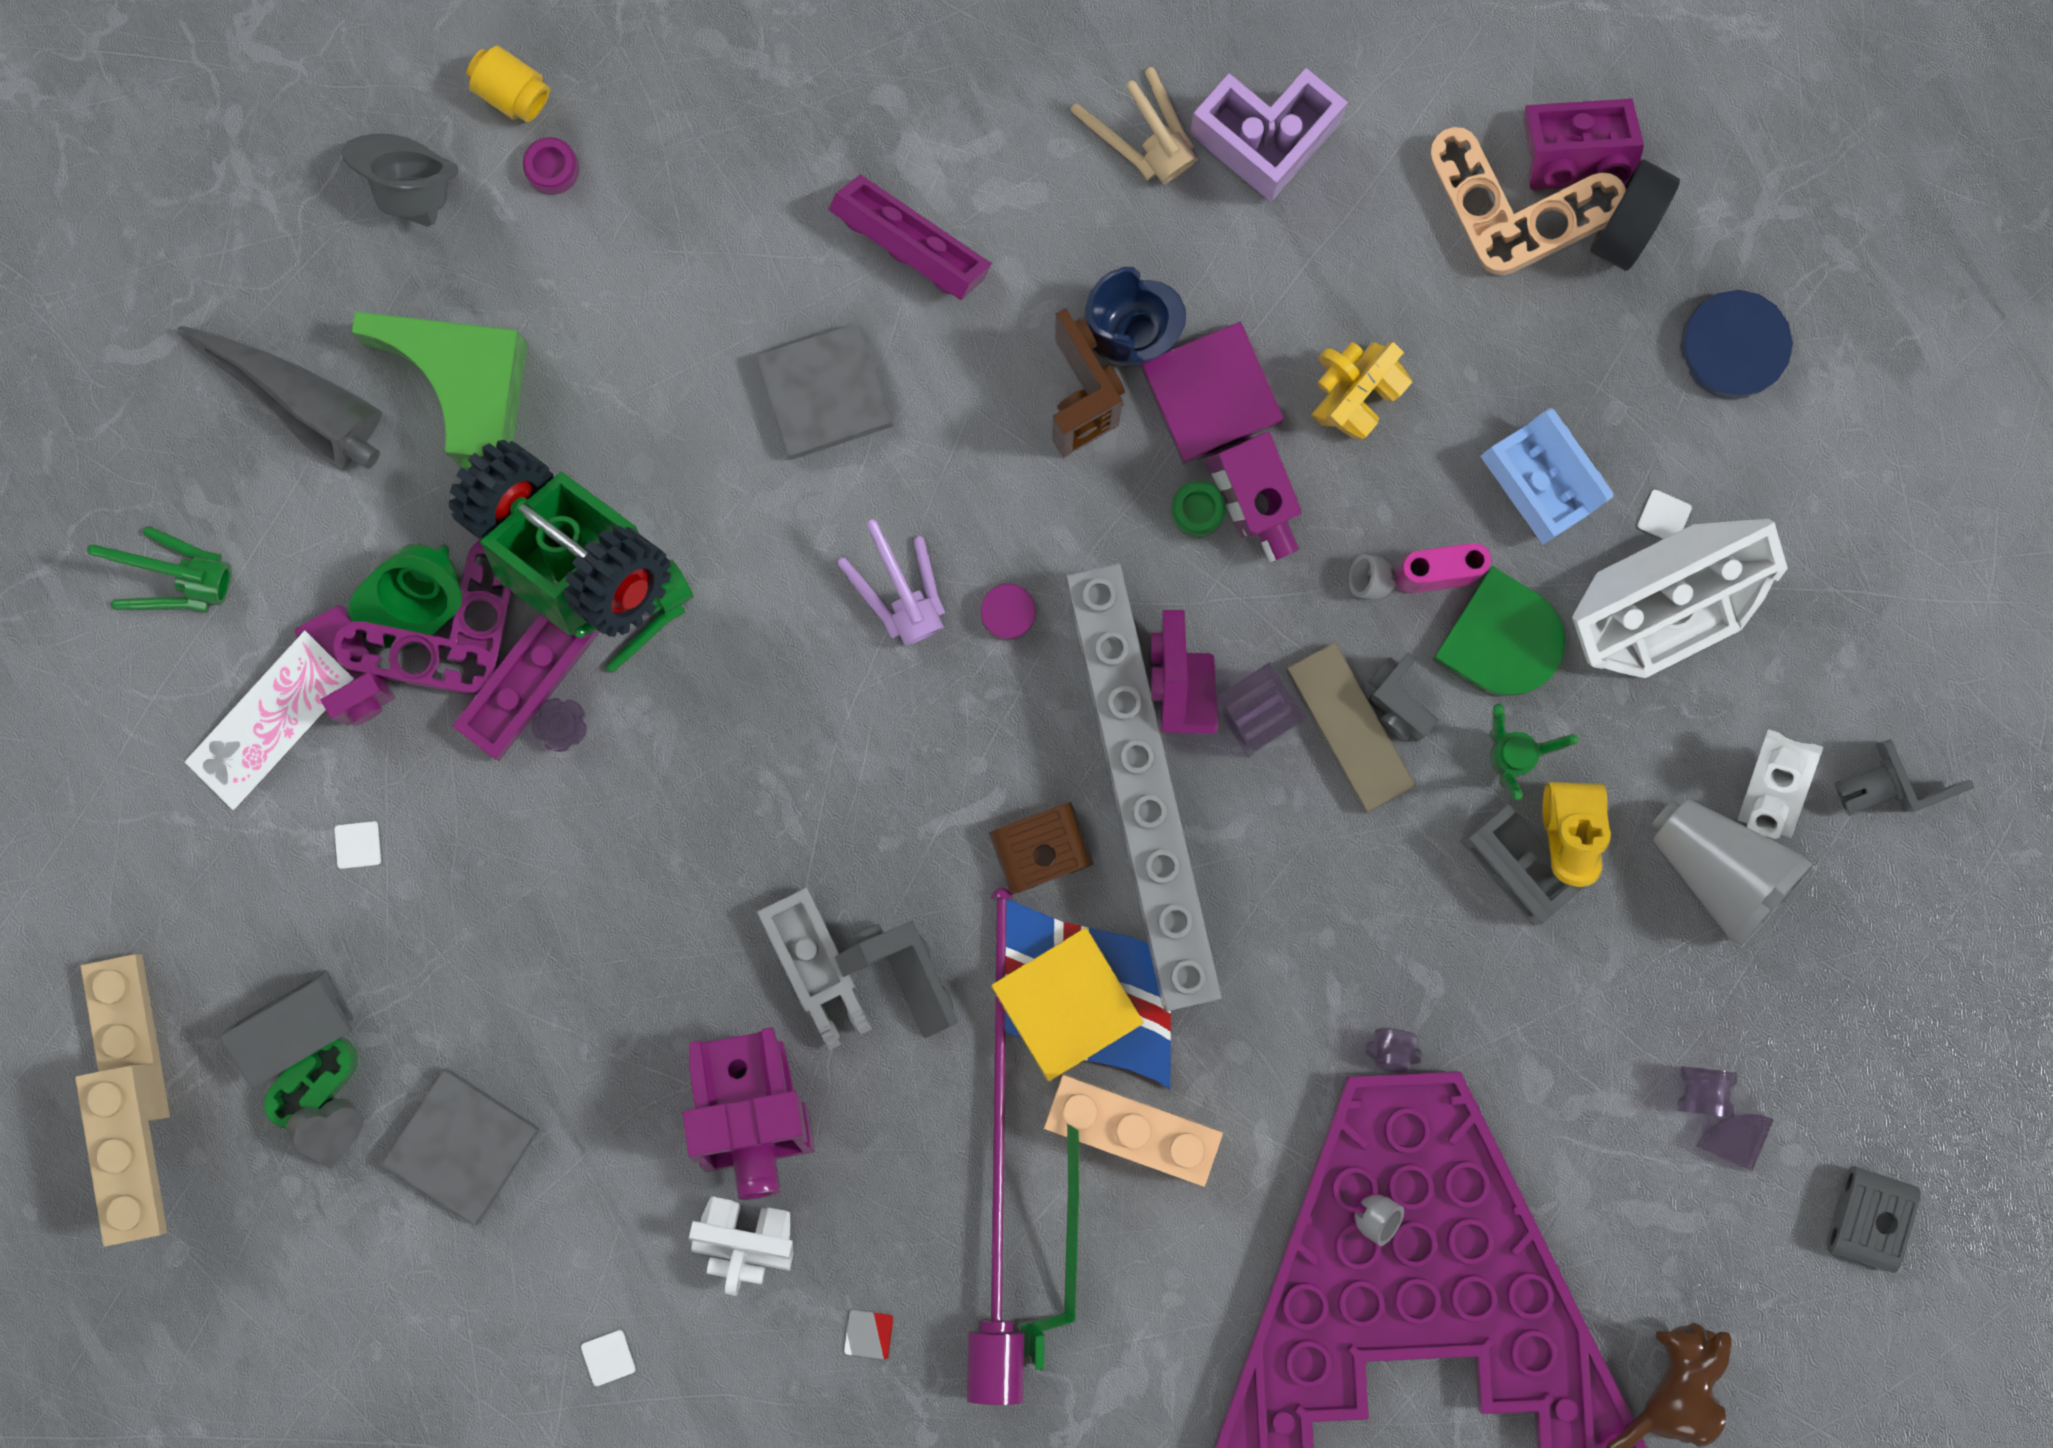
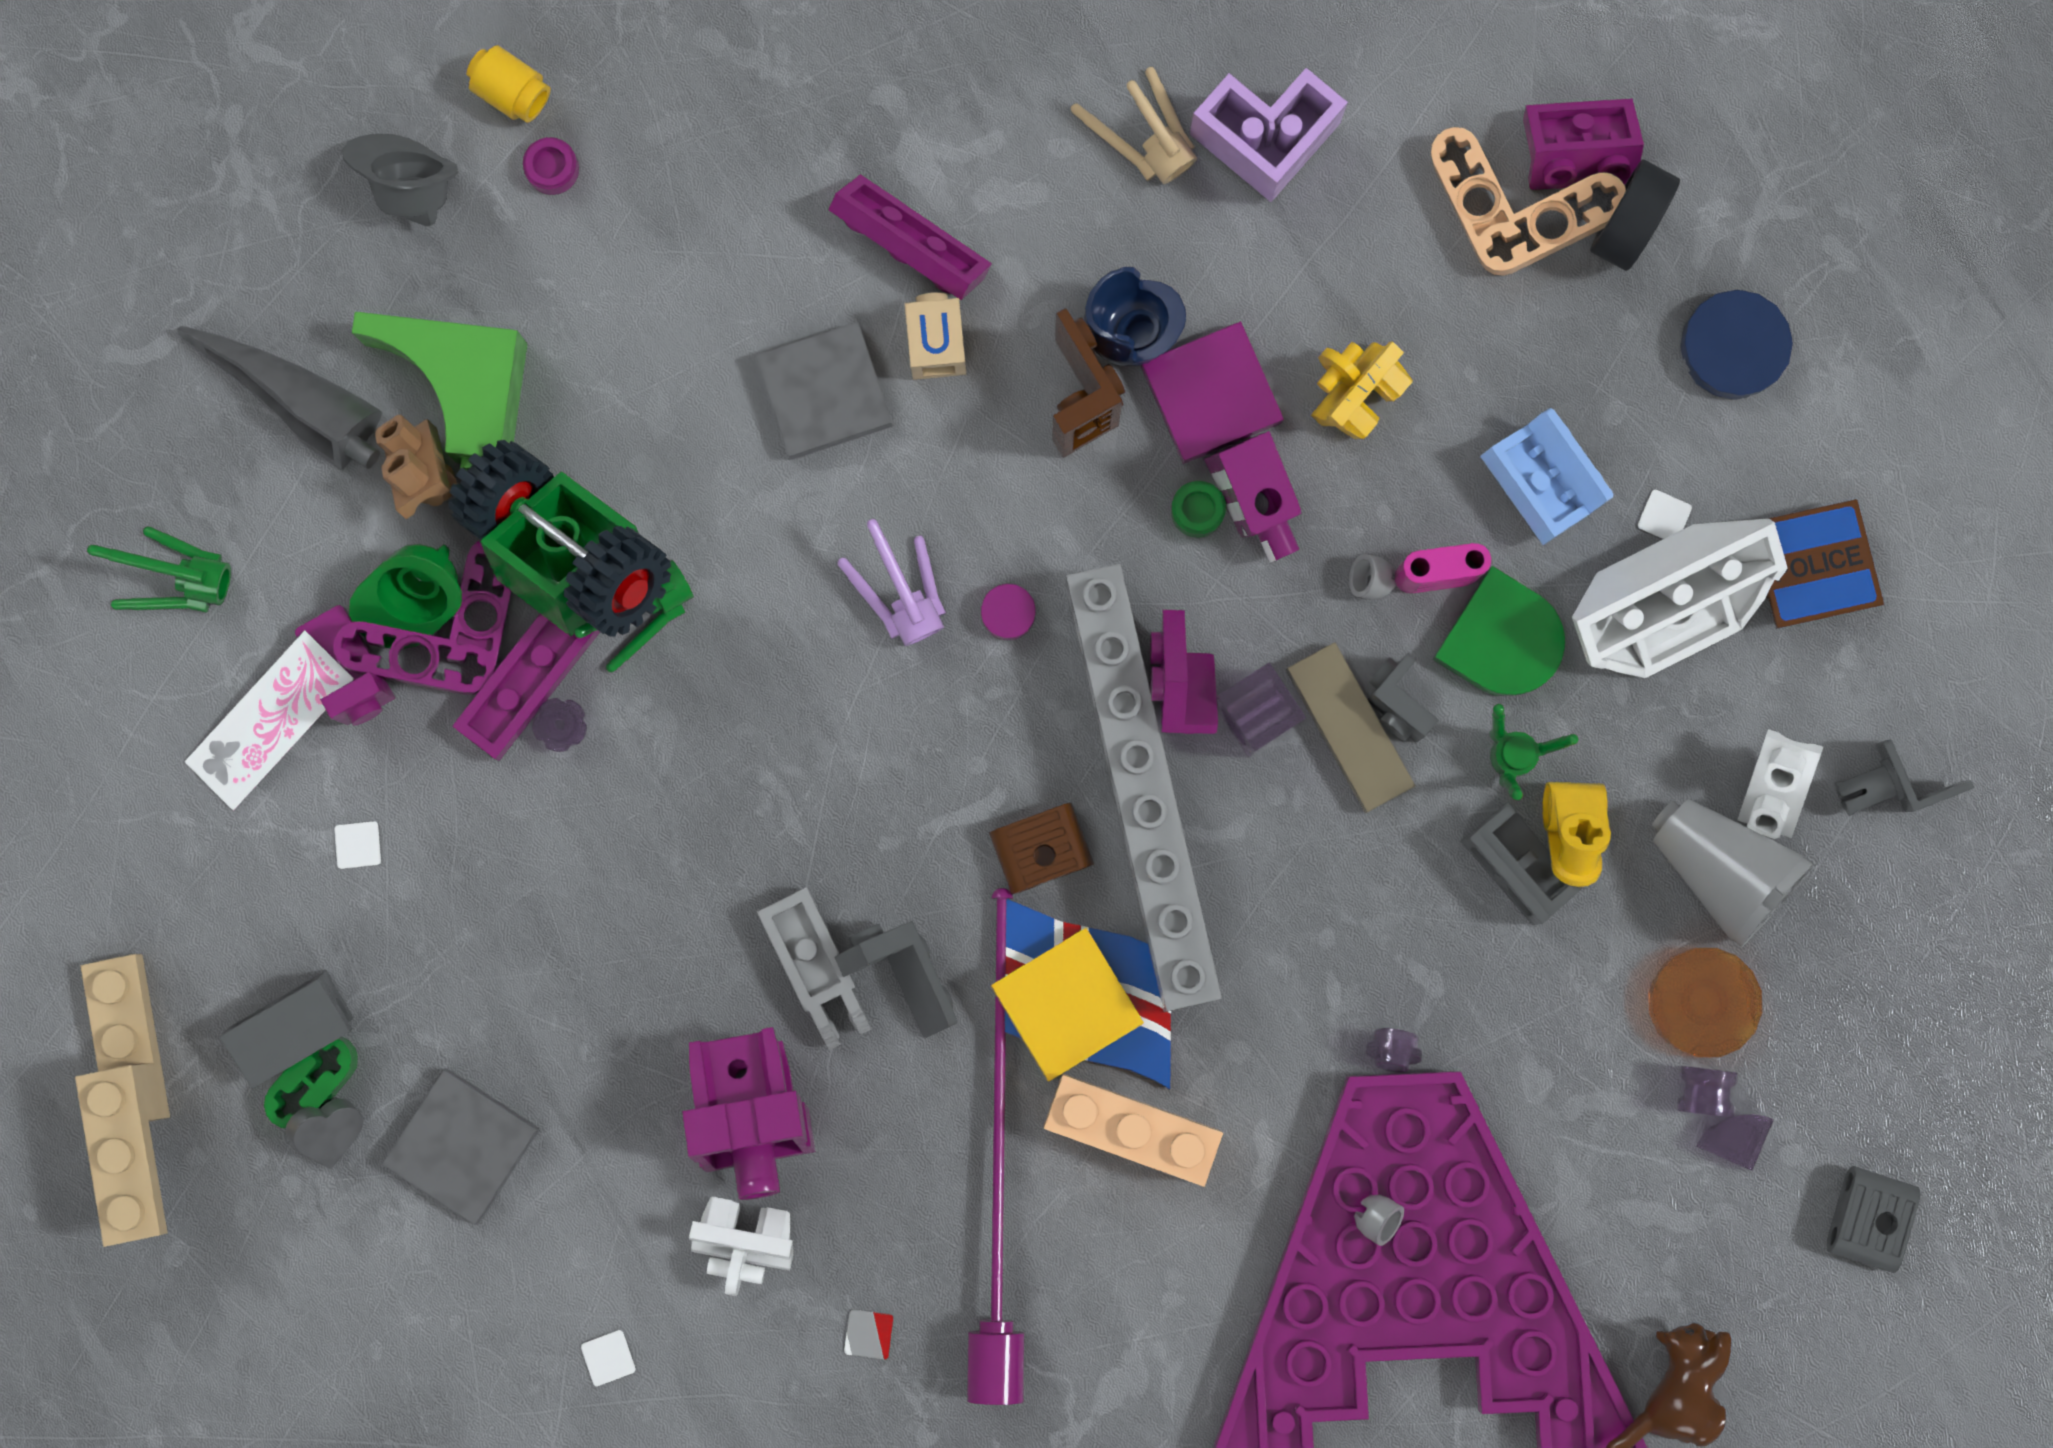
(414, 464): none -> medium nougat hips
(935, 336): none -> tan brick
(1034, 1331): green piece -> none
(1705, 1002): none -> clear orange tile
(1826, 565): none -> piece

